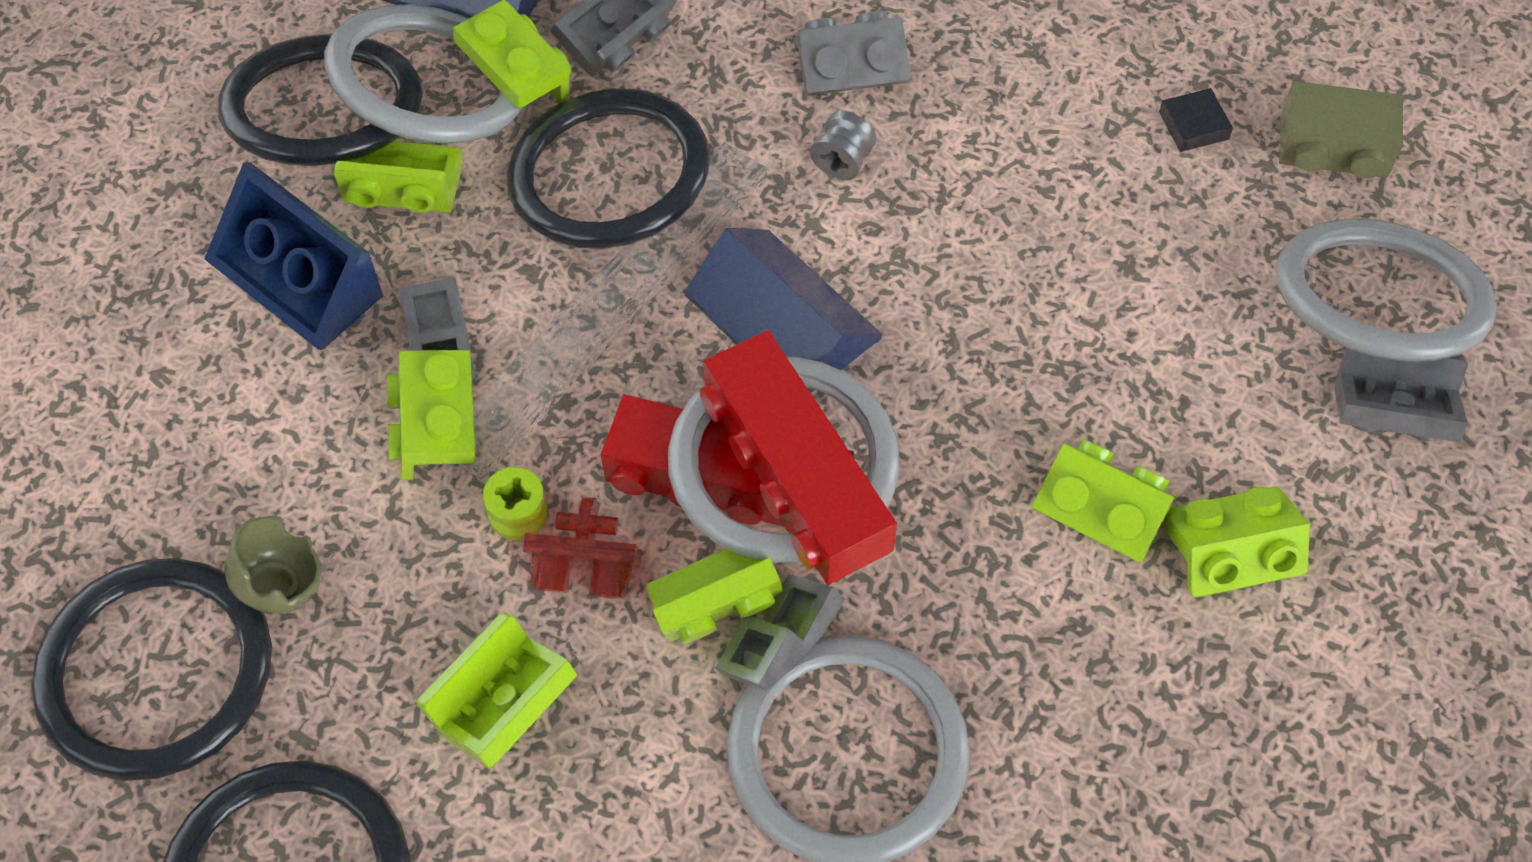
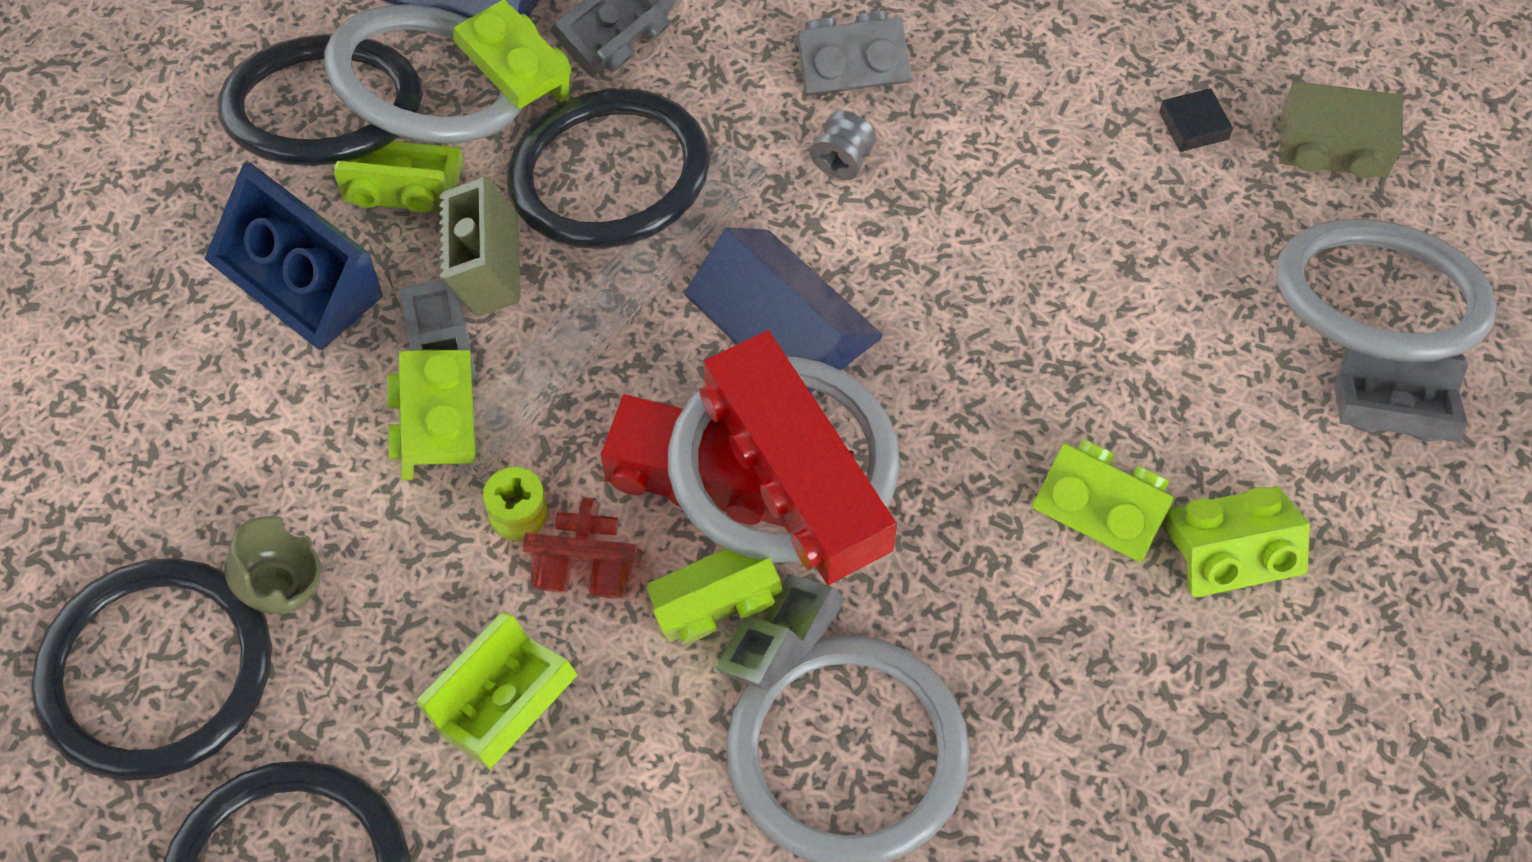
(480, 246): none -> olive brick

